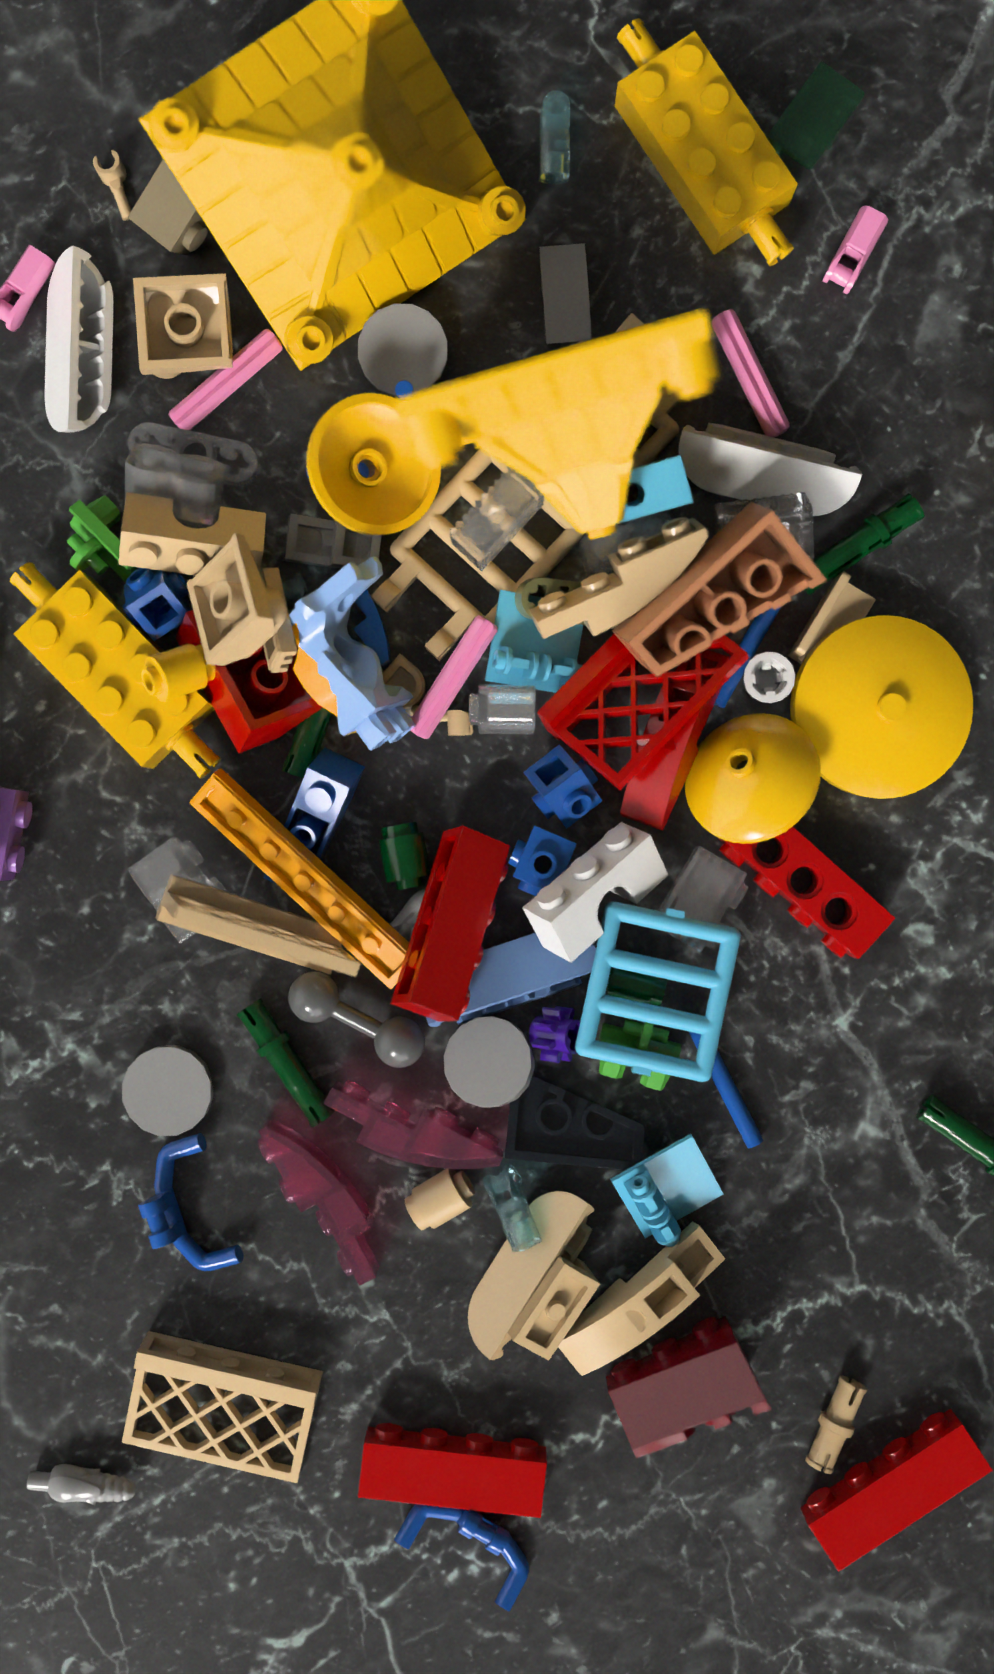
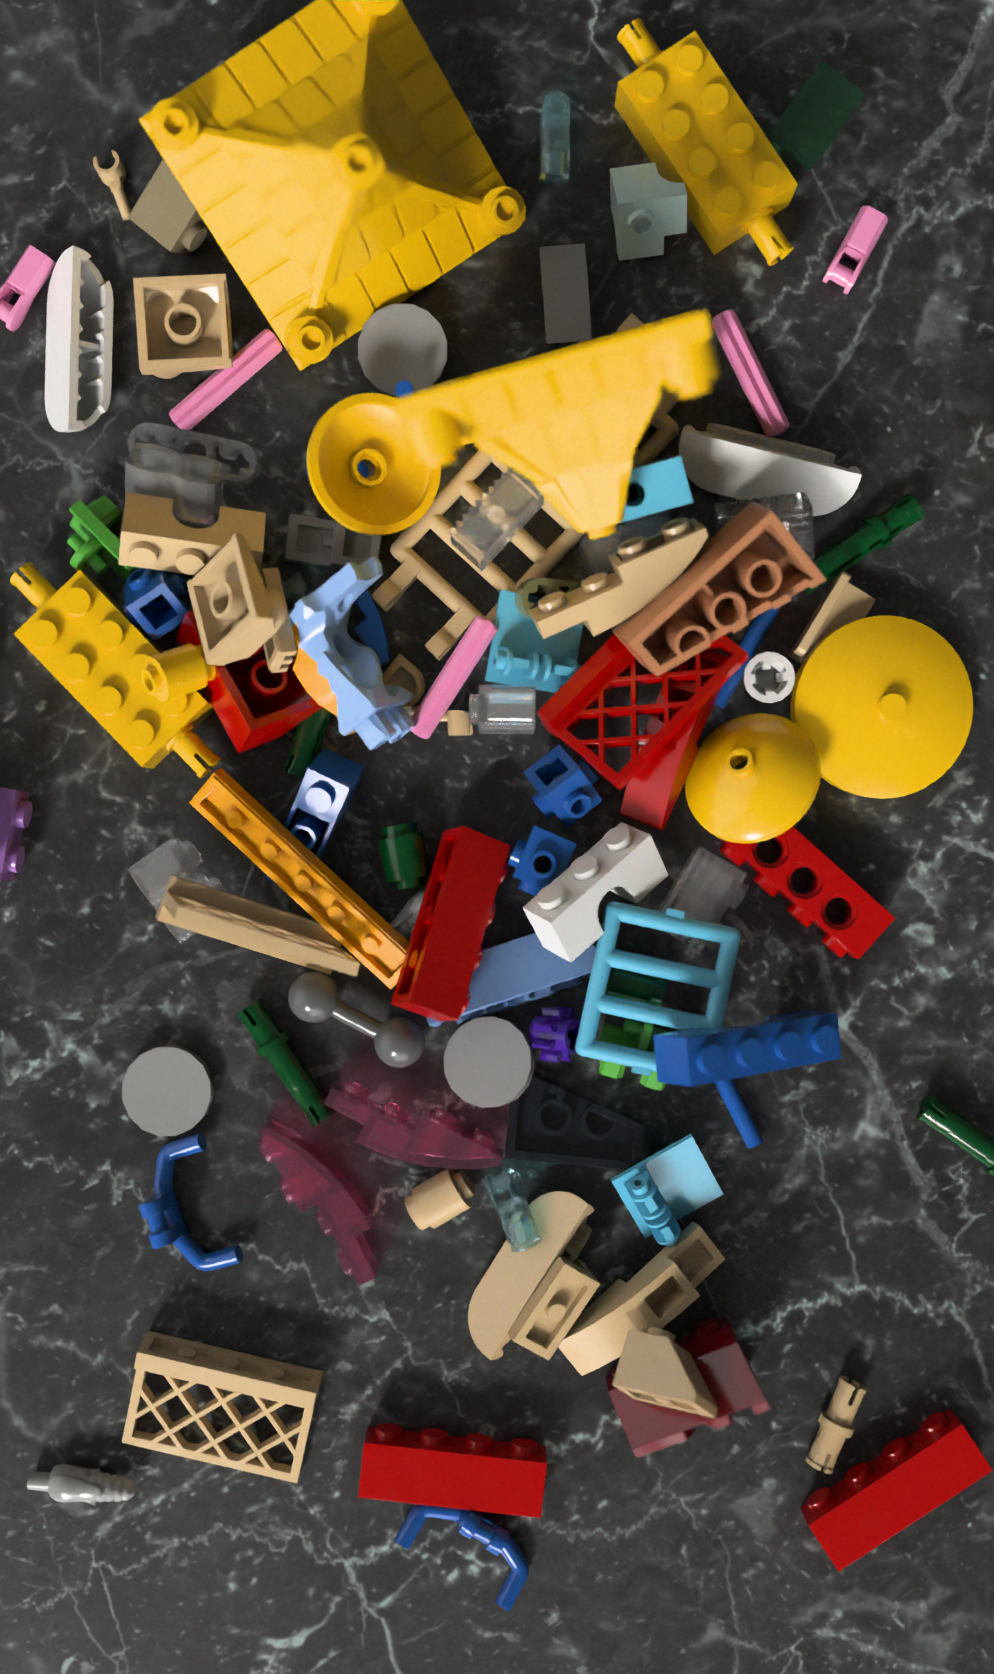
(645, 210): none -> light aqua brick
(662, 1373): none -> tan slope
(727, 1053): none -> blue arch

